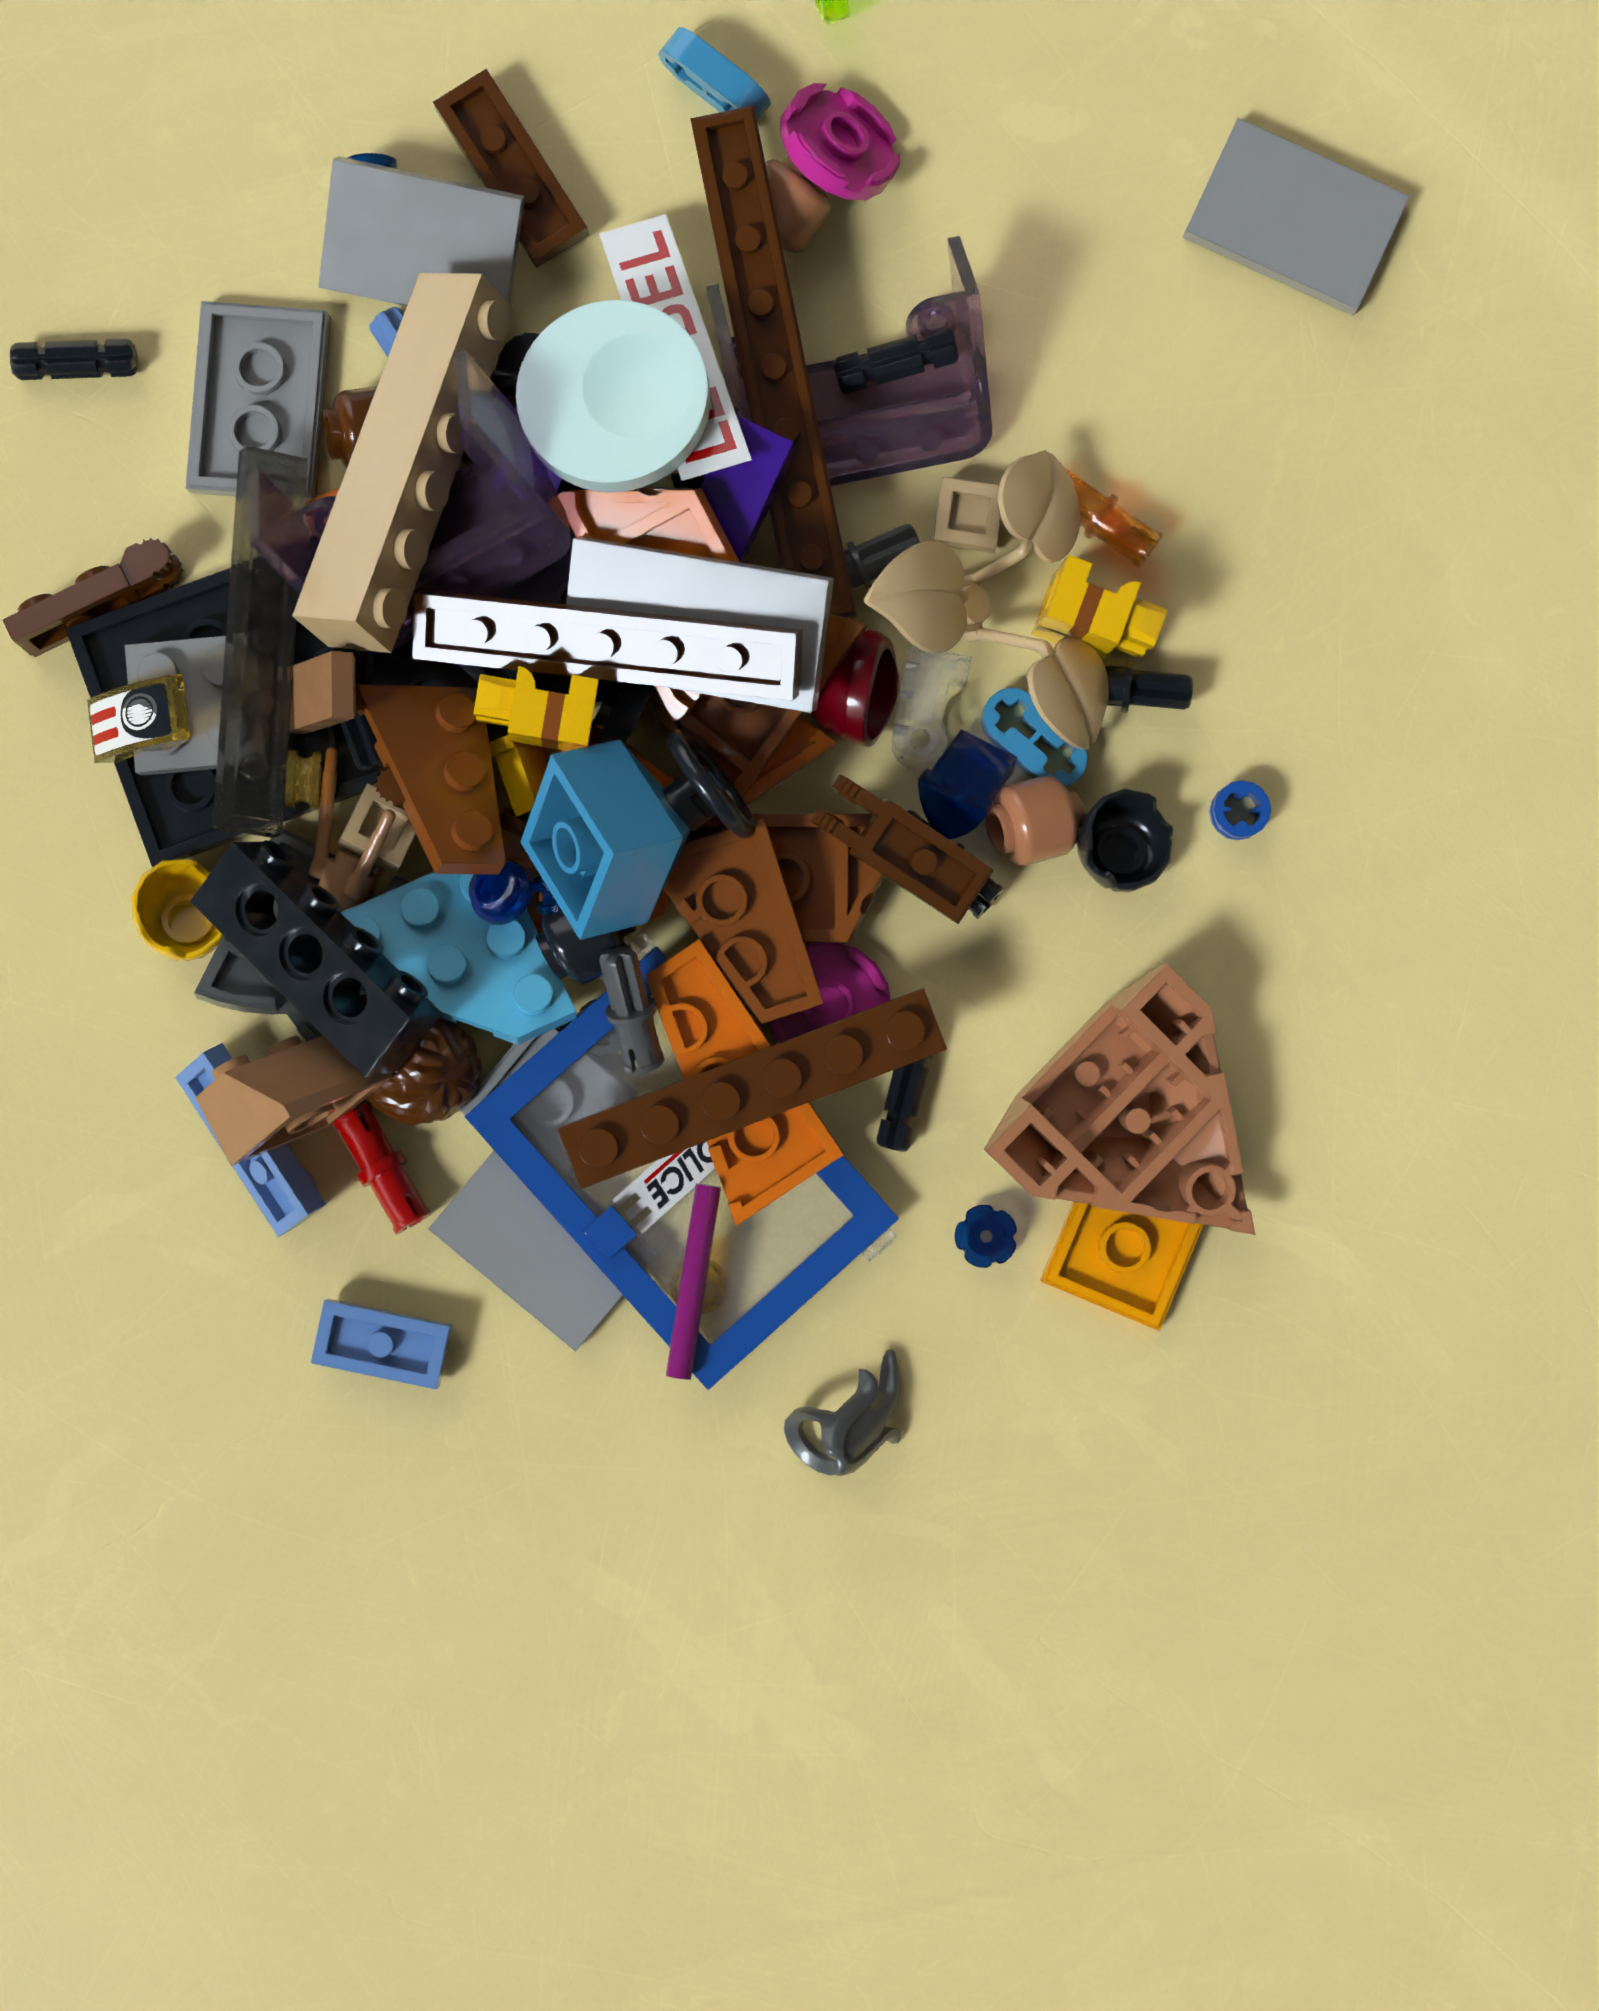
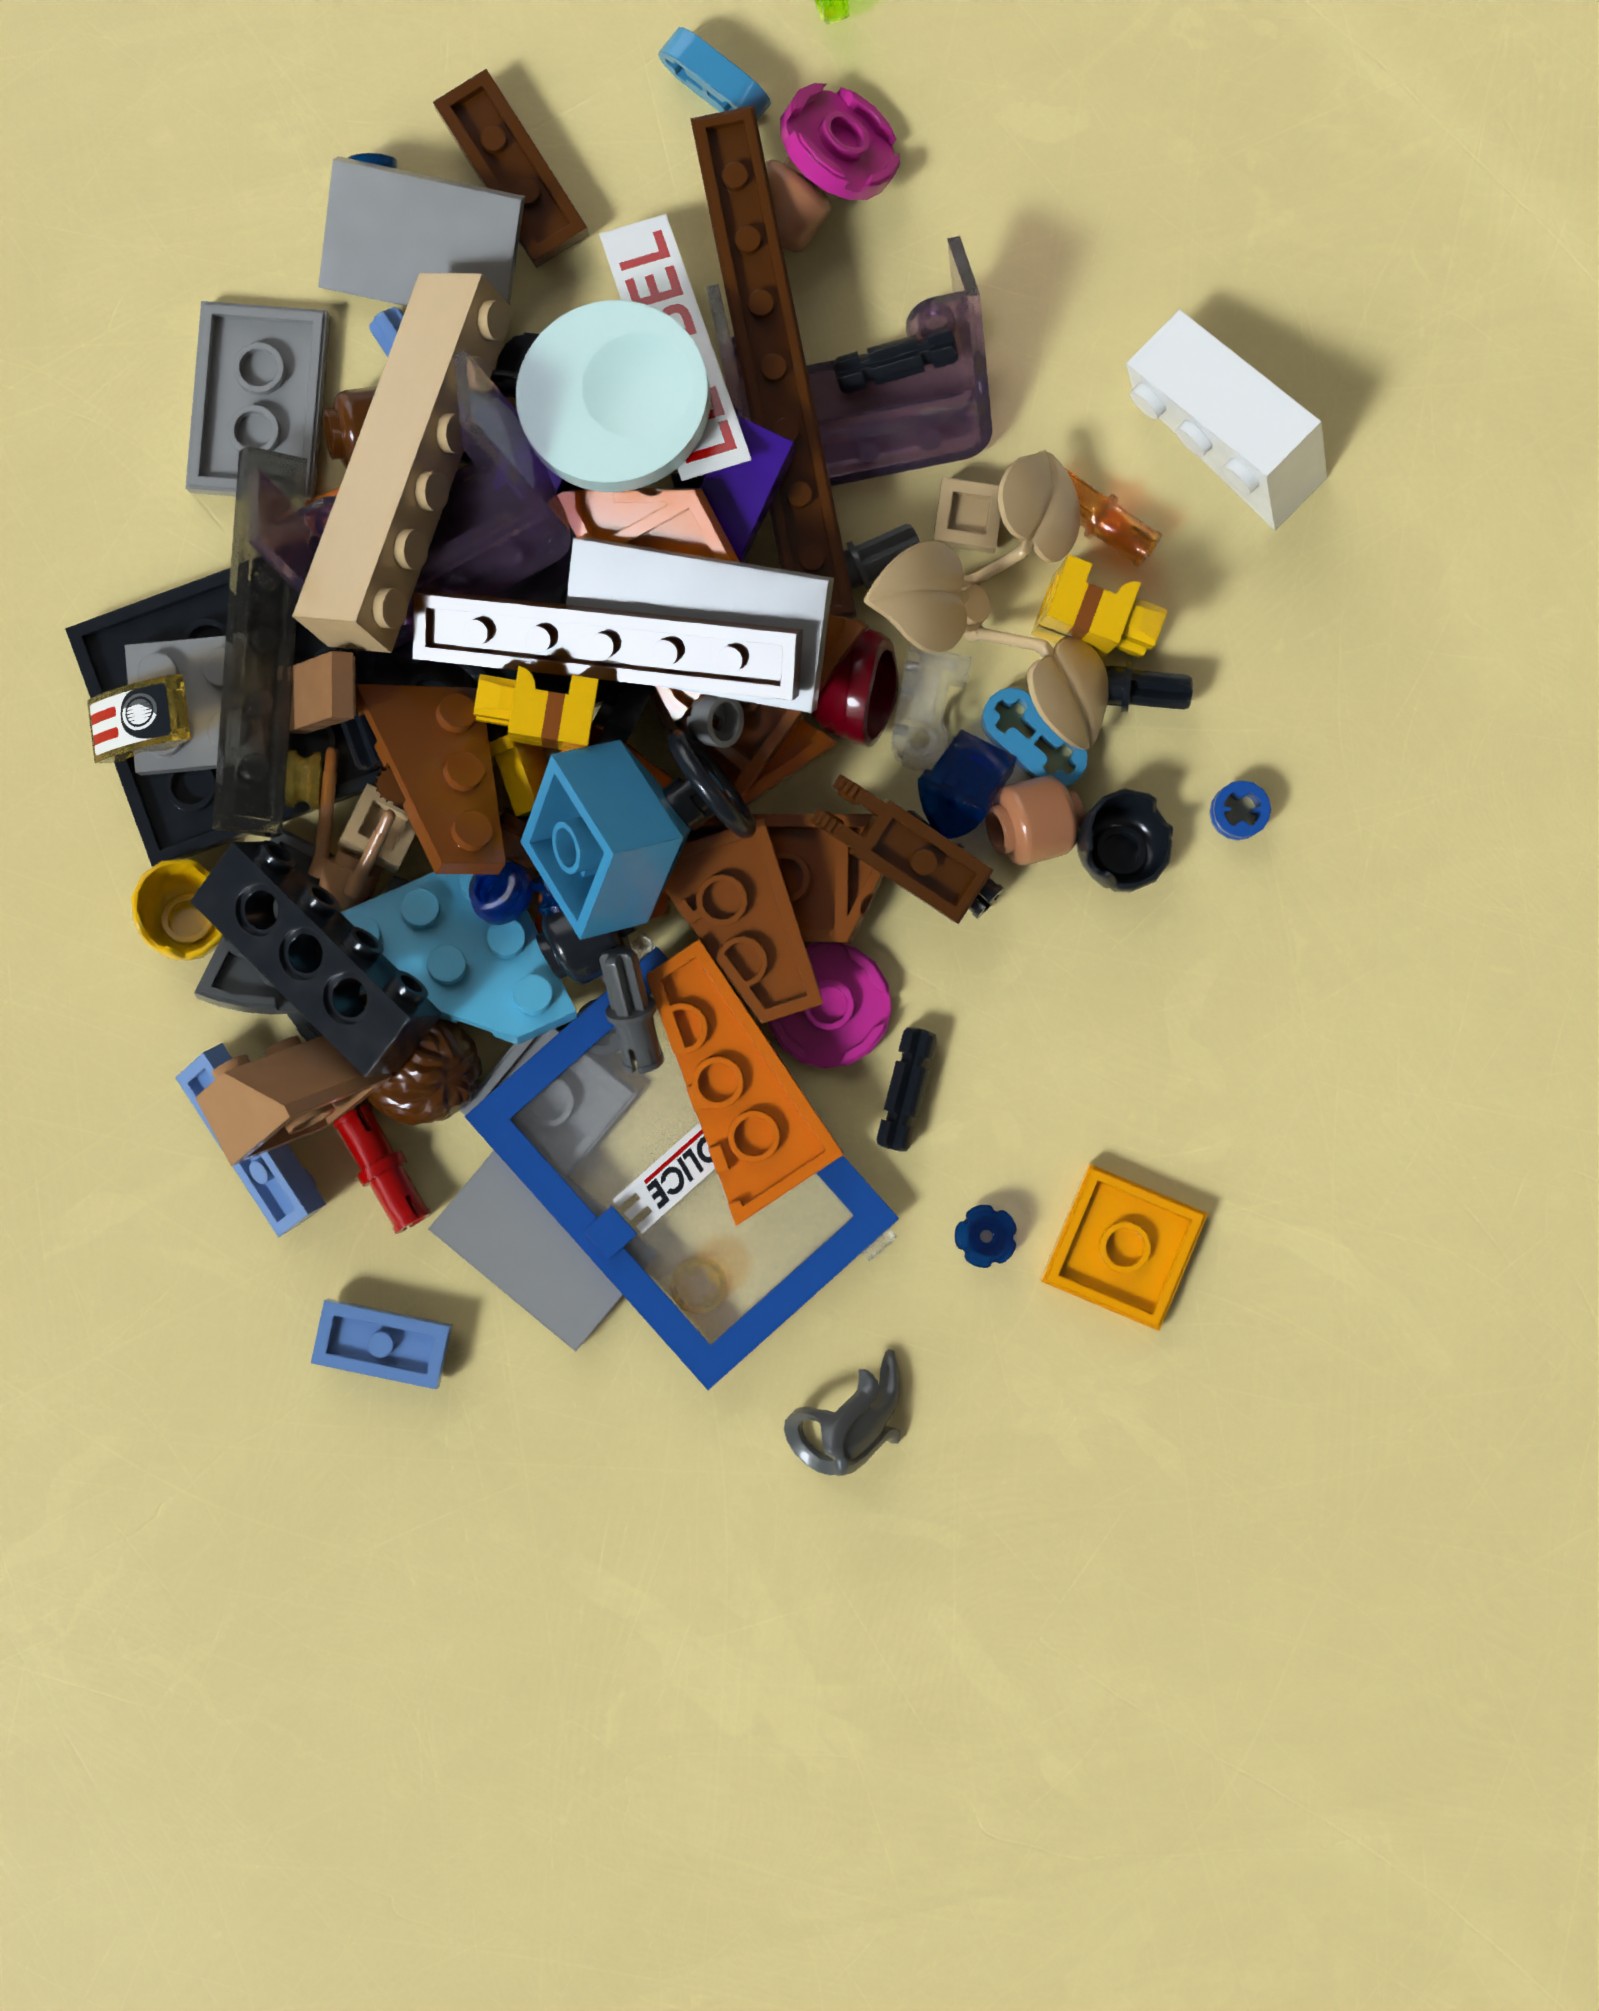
(73, 359): black axle -> none
(142, 573): reddish brown hinge -> none
(693, 1281): magenta bar -> none
(726, 711): none -> light grey hinge
(752, 1088): reddish brown plate -> none
(1133, 1114): nougat wedge -> none
(1230, 417): none -> white wedge
(1296, 216): light grey tile -> none

